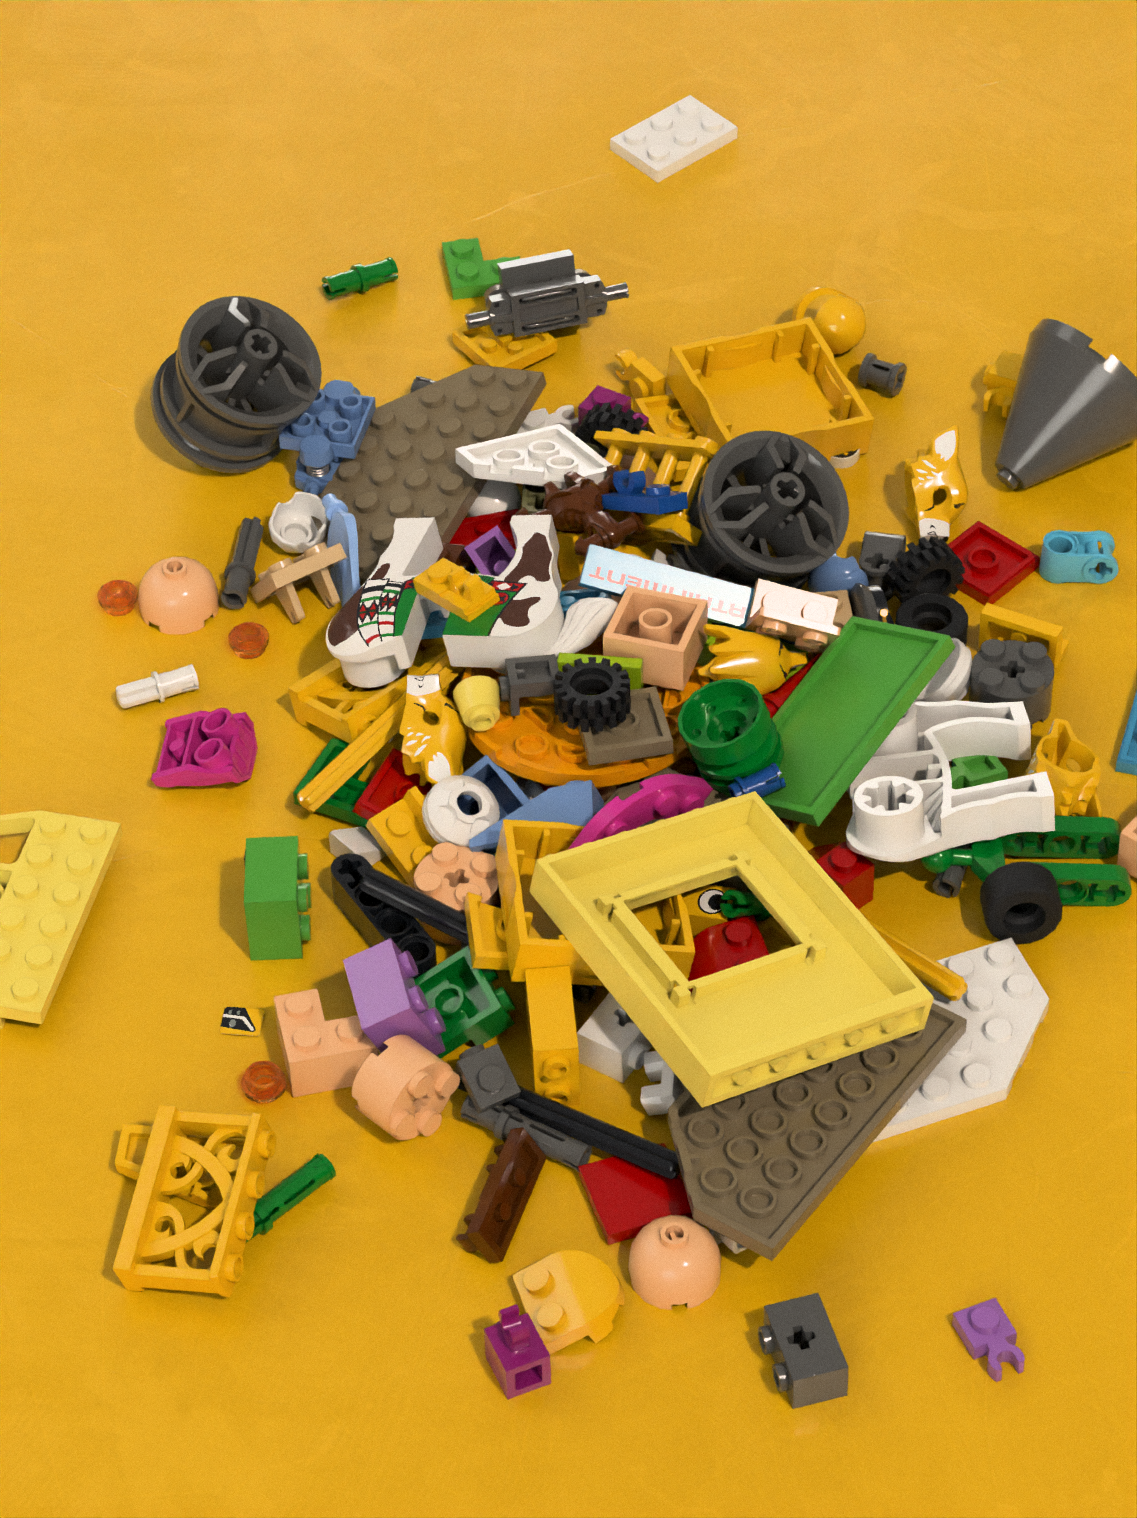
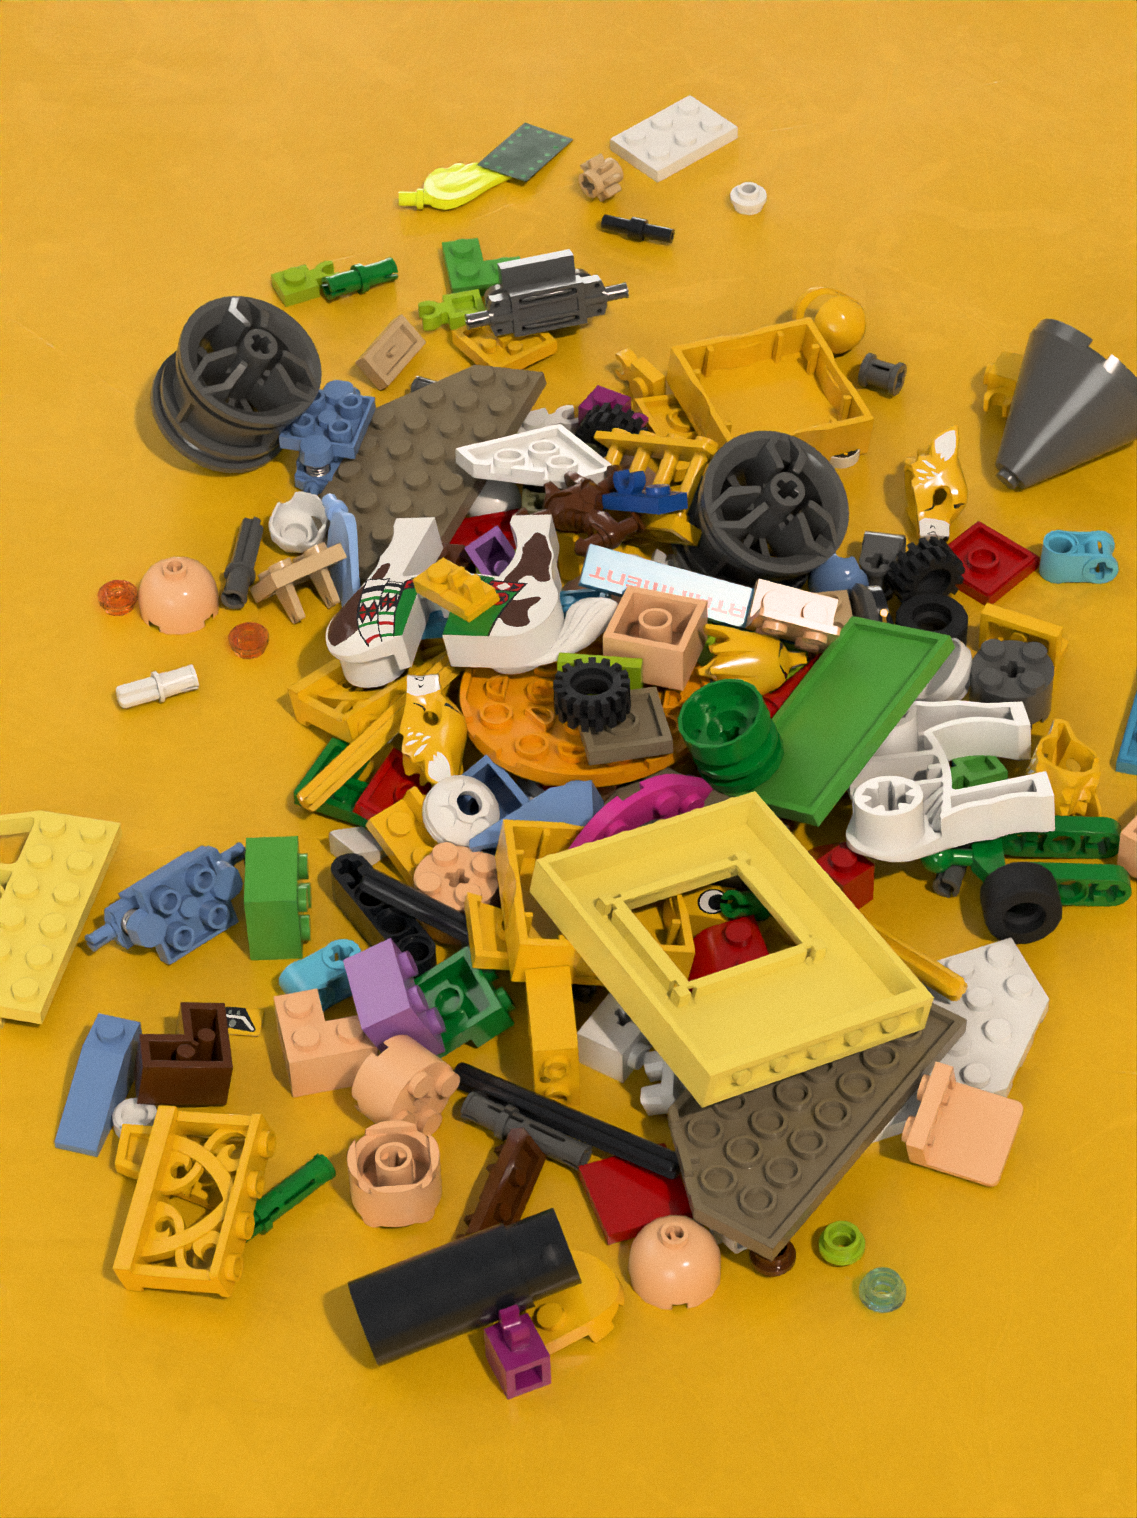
(99, 1084): none -> medium blue slope
(132, 1113): none -> white tile
(176, 905): none -> medium blue piece
(187, 1065): none -> reddish brown brick
(207, 749): dark pink slope -> none
(263, 1082): clear orange plate -> none
(300, 283): none -> lime plate
(321, 973): none -> medium azure piece
(390, 352): none -> tan plate
(394, 1175): none -> light nougat brick
(451, 310): none -> lime plate
(453, 186): none -> neon yellow animal
(462, 1285): none -> black piece
(478, 702): light yellow hat -> none
(486, 1077): dark grey bracket -> none
(525, 152): none -> sticker
(527, 678): dark grey bracket -> none
(600, 177): none -> tan gear
(637, 228): none -> black bar
(748, 198): none -> white plate
(759, 781): blue pin -> none
(780, 1265): none -> reddish brown plate
(804, 1351): dark grey brick -> none
(844, 1234): none -> lime plate
(882, 1280): none -> clear light blue plate
(961, 1128): none -> light nougat bracket
(989, 1333): medium lavender plate -> none

